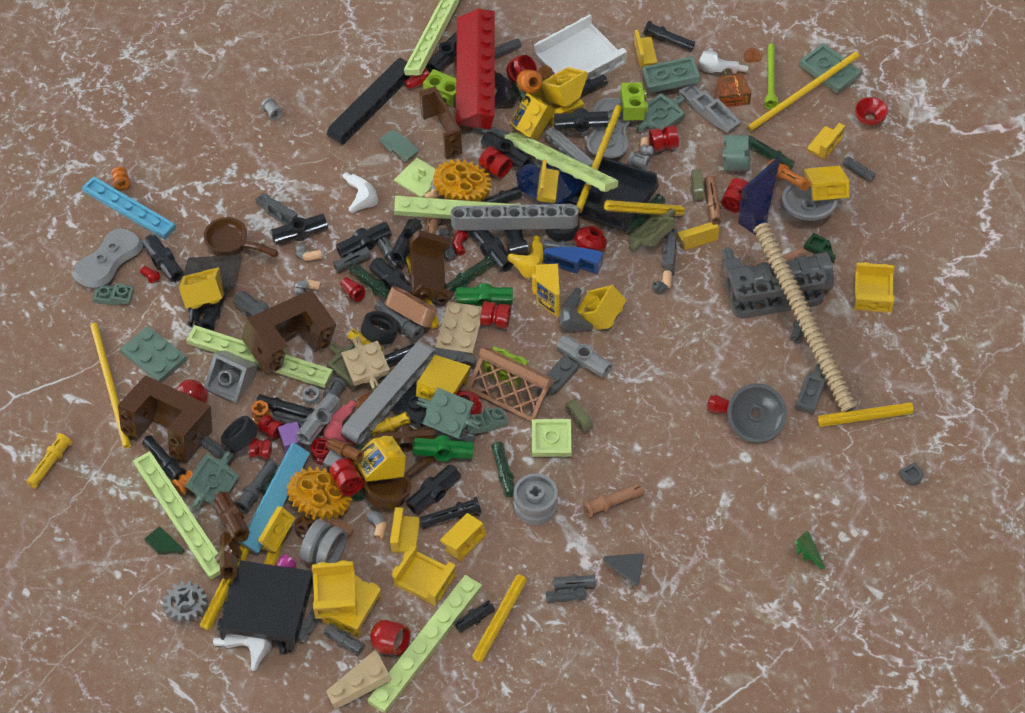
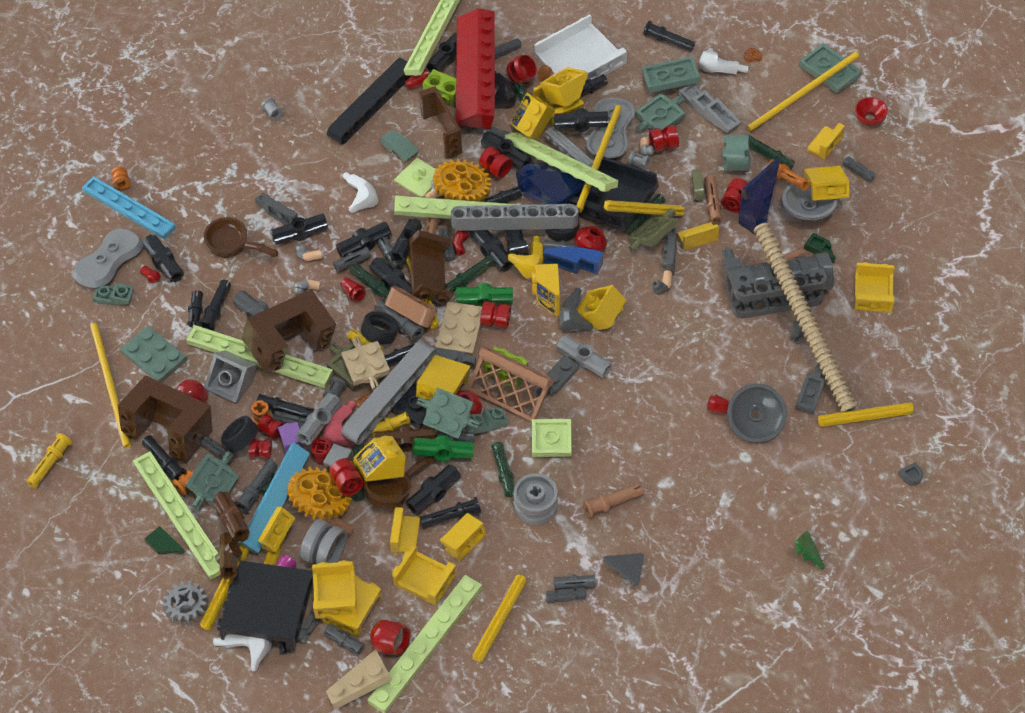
(201, 288): yellow slope -> none
(228, 266): clear smoke piece -> none
(301, 523): reddish brown wheel -> none
(311, 389): light grey bush -> none
(345, 450): dark orange axle -> none
(378, 520): arm -> none
(474, 616): black pin -> none
(529, 81): orange head -> none
(547, 184): yellow panel -> none
(579, 415): olive beam -> none
(633, 101): lime brick -> none
(644, 50): yellow panel -> none
(733, 89): clear orange torso -> none
(771, 99): lime piece -> none

